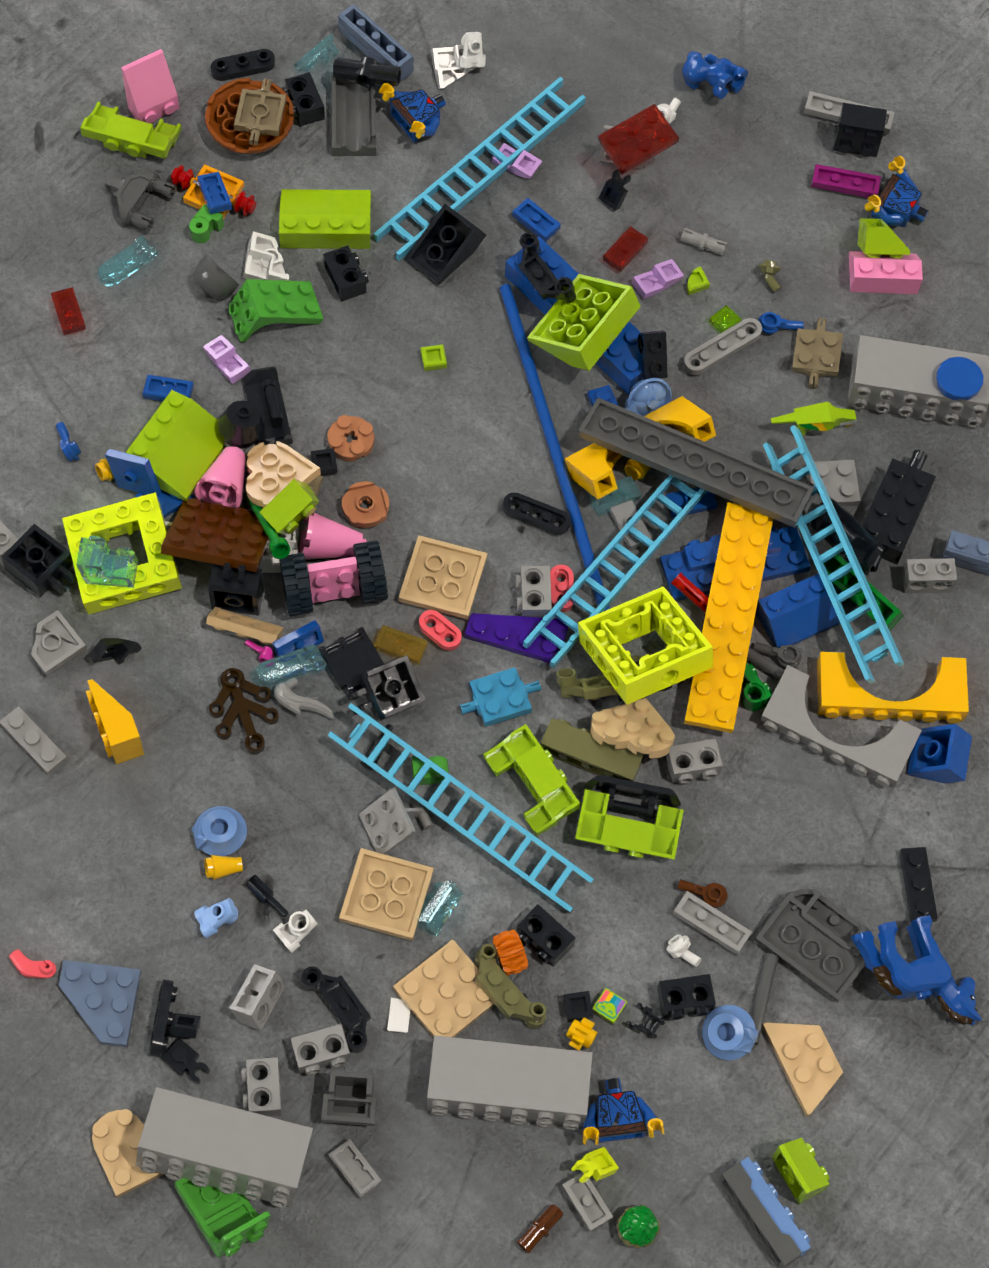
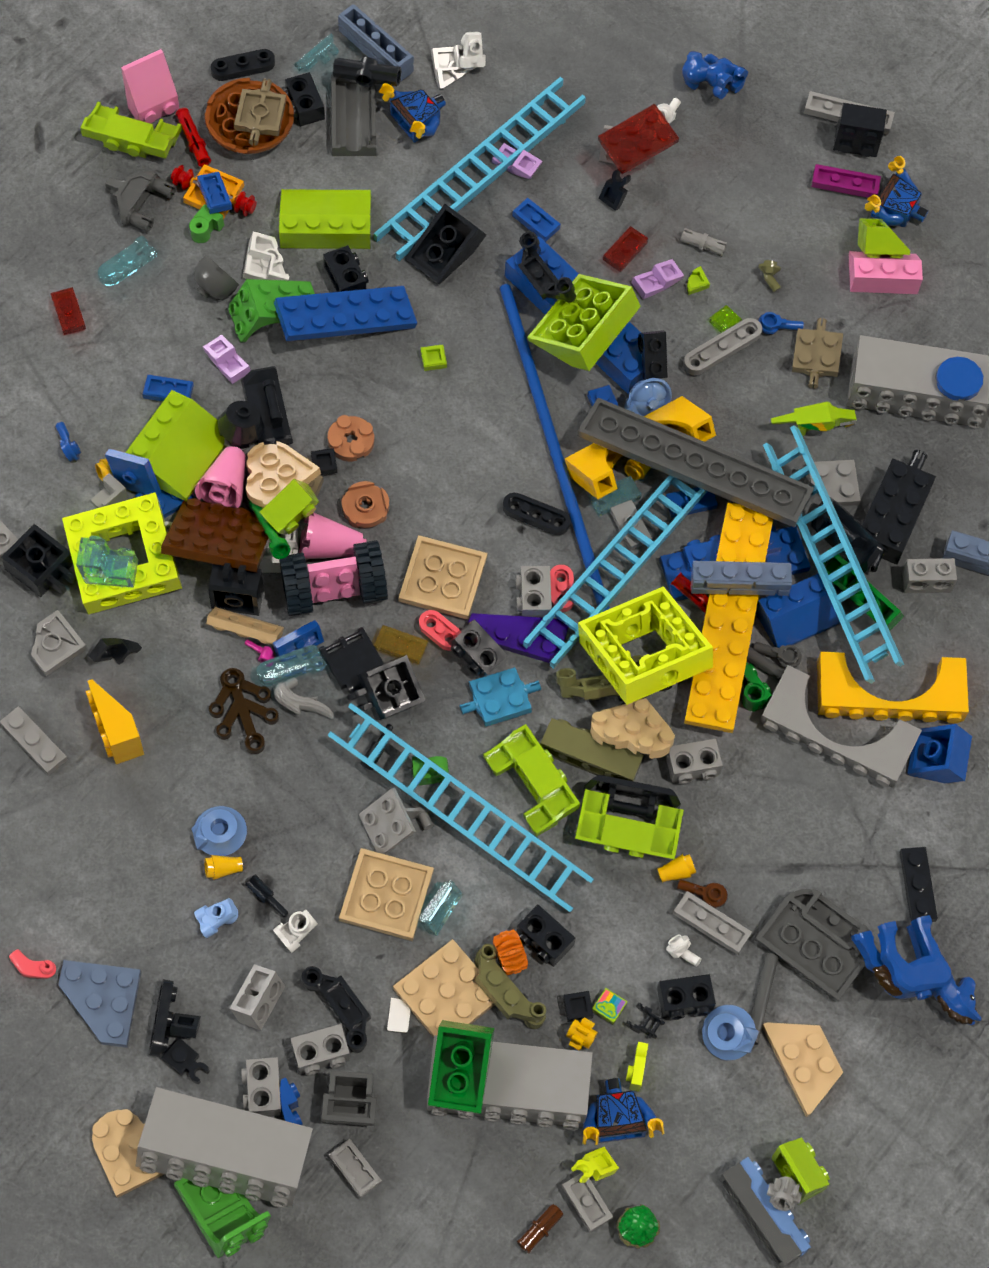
(111, 494): none -> light grey panel
(201, 155): none -> red pin
(289, 1101): none -> blue slope
(345, 313): none -> blue plate
(461, 1066): none -> green slope
(482, 644): none -> black brick
(636, 1072): none -> neon yellow plate
(677, 869): none -> yellow cone
(741, 578): none -> sand blue brick
(784, 1193): none -> light grey gear

